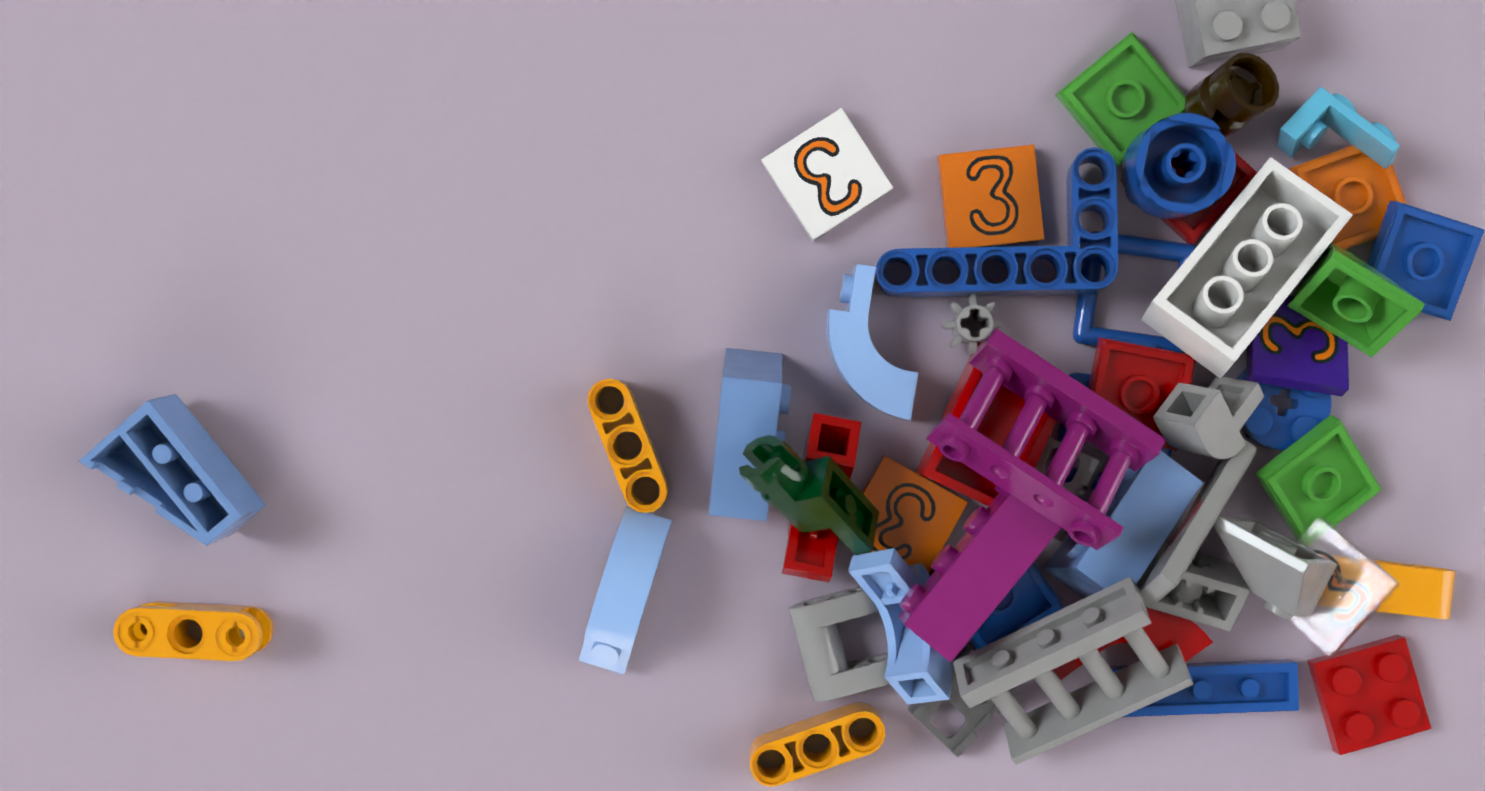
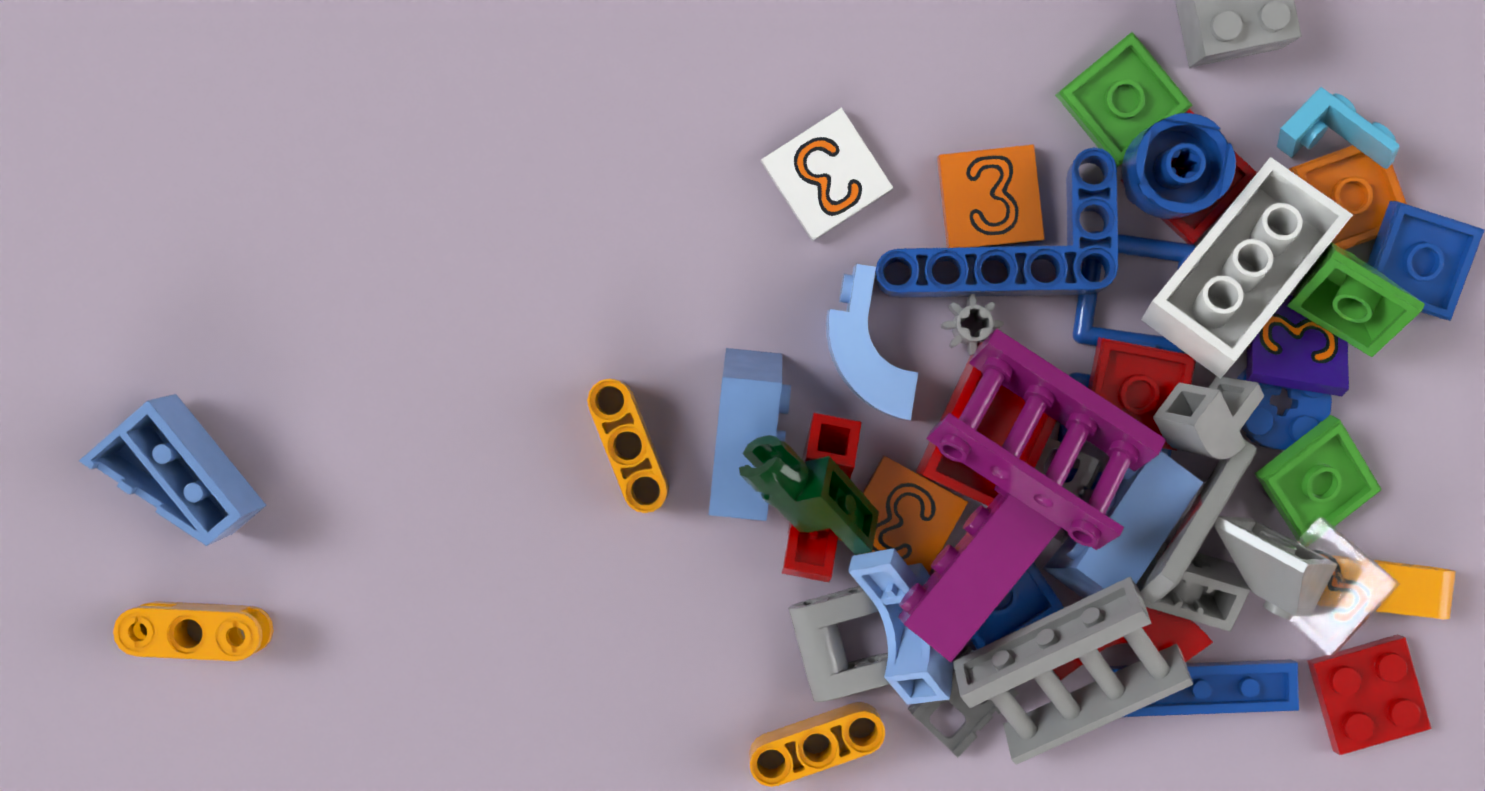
(624, 590): light blue arch -> none
(1235, 93): dark brown wheel -> none

